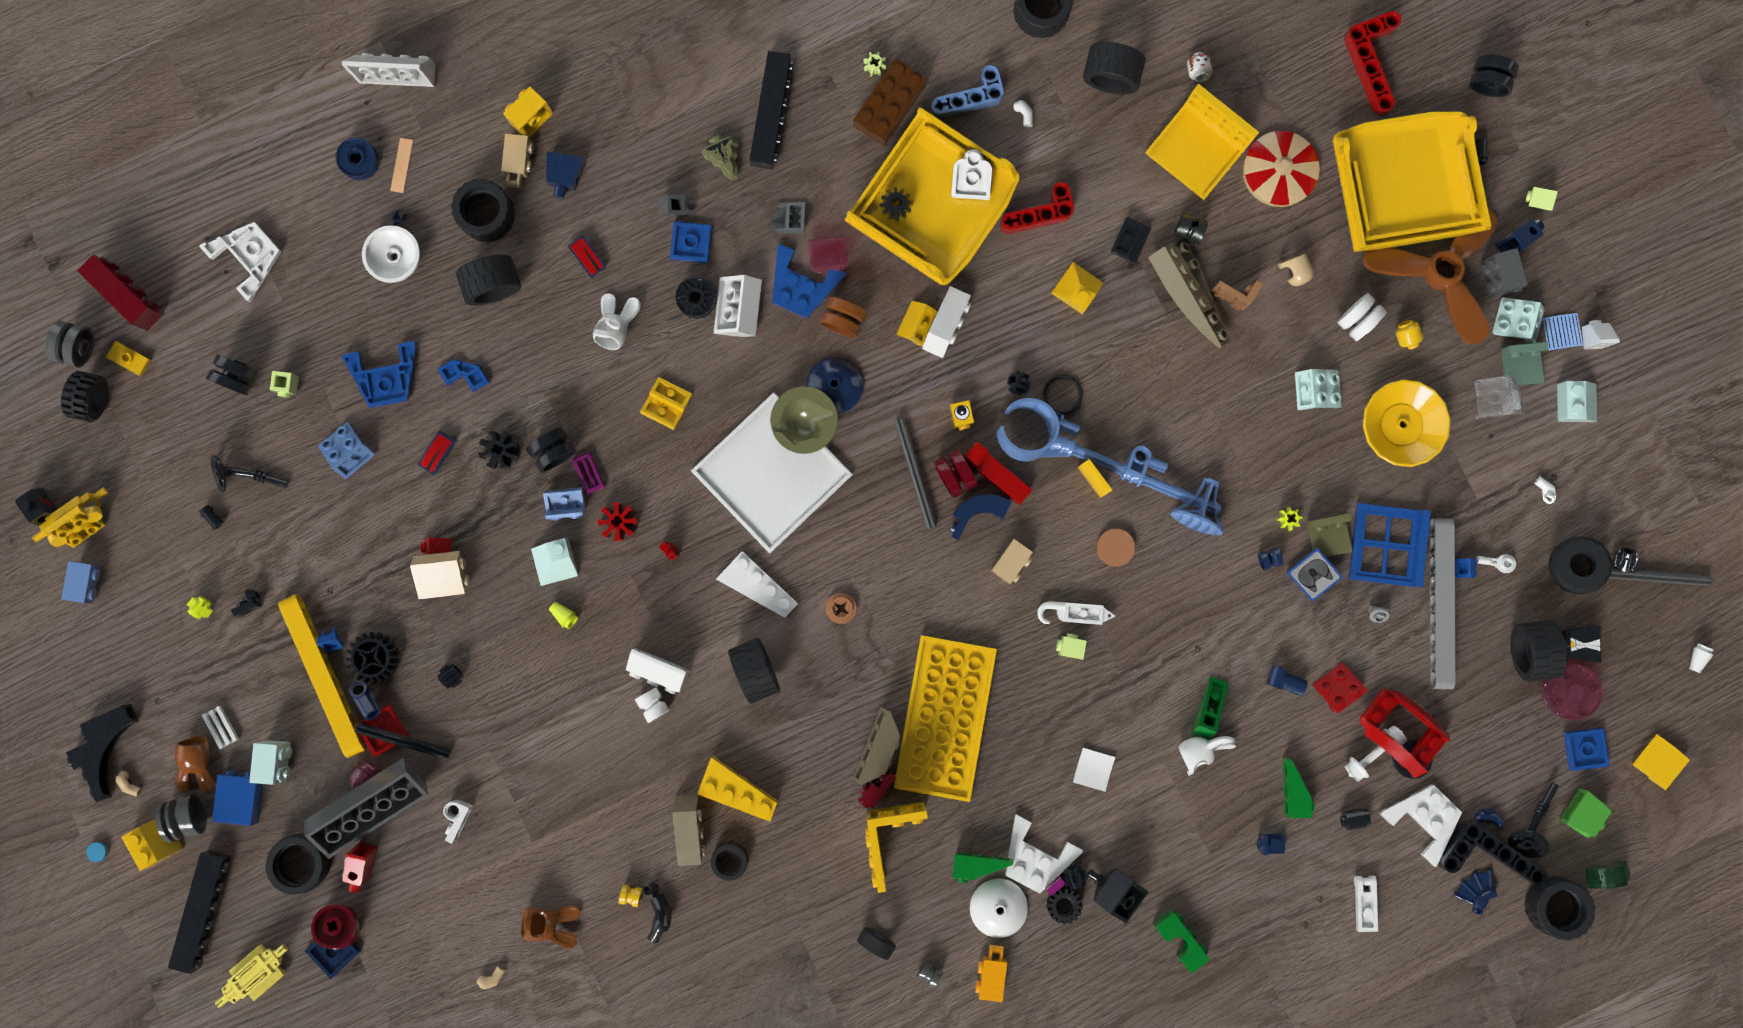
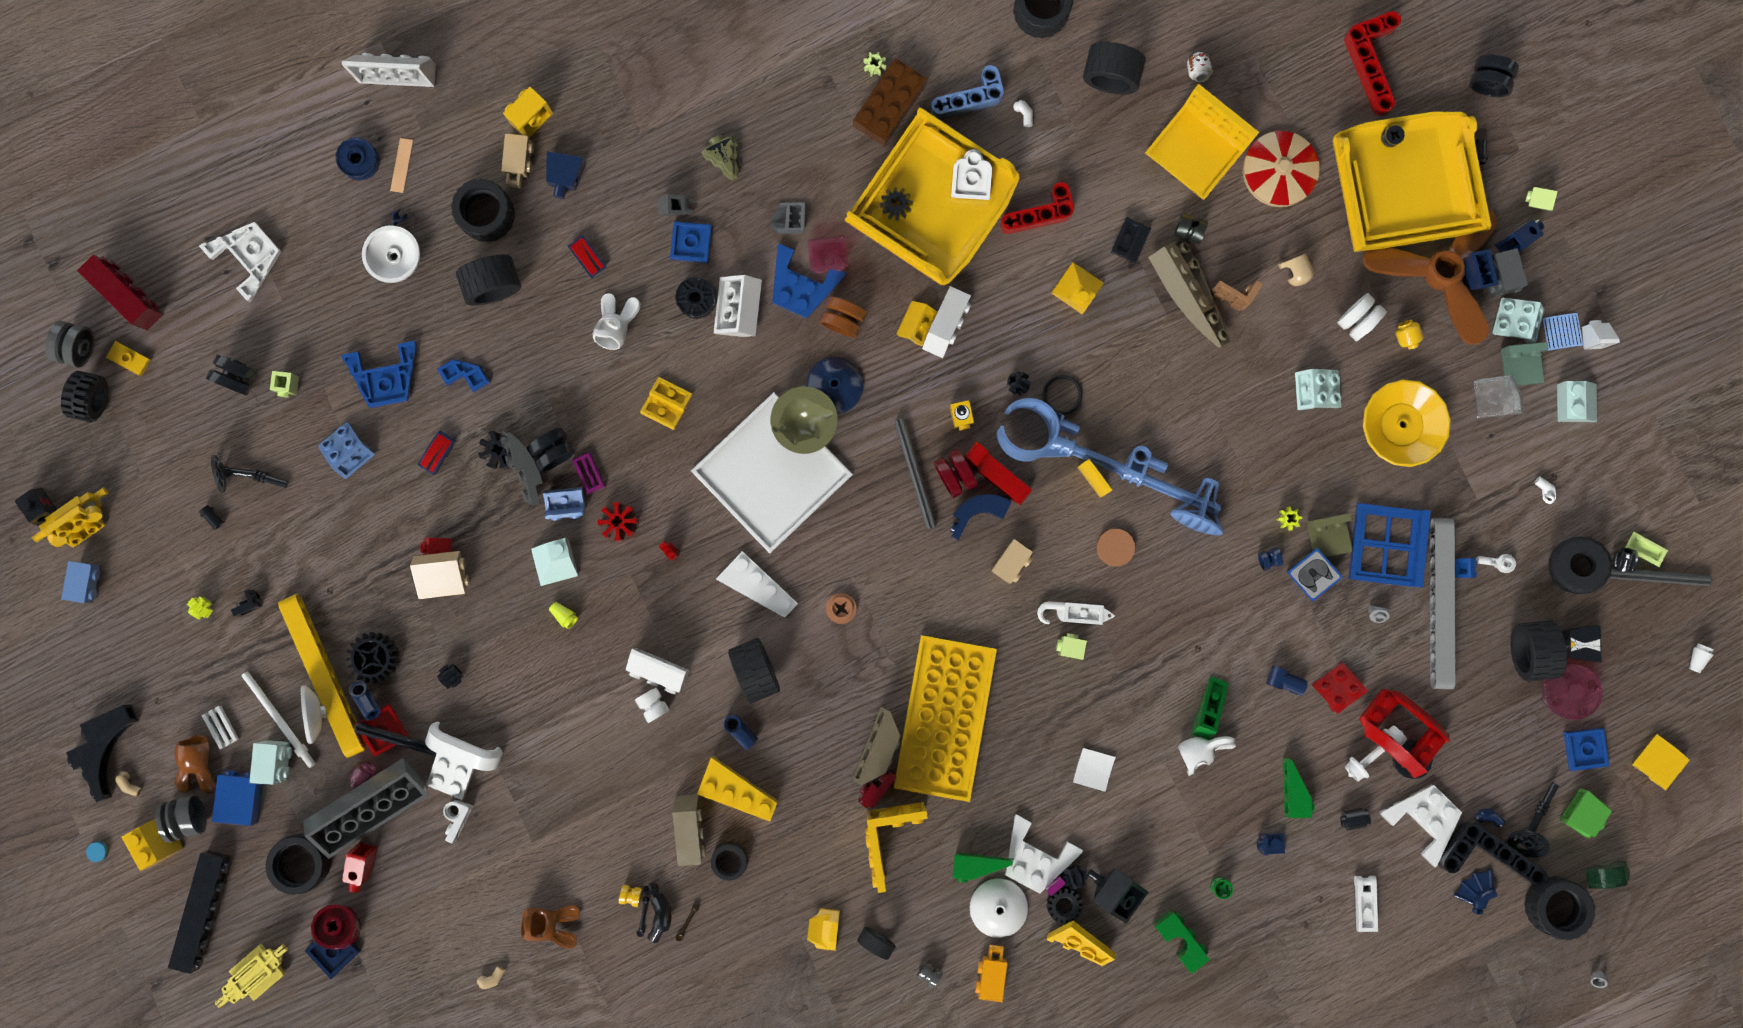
(300, 749): none -> white bar
(312, 713): none -> white dish
(329, 642): blue tile -> none
(456, 762): none -> white piece
(520, 459): none -> dark grey slope
(640, 932): none -> black hinge
(679, 937): none -> dark brown hinge
(741, 732): none -> dark blue piece
(770, 110): black brick -> none
(824, 928): none -> yellow slope
(1077, 938): none -> yellow wing
(1222, 891): none -> green wheel
(1388, 137): none -> black wheel
(1480, 270): none -> dark blue torso
(1599, 979): none -> light grey hinge
(1647, 549): none -> yellowish green tile

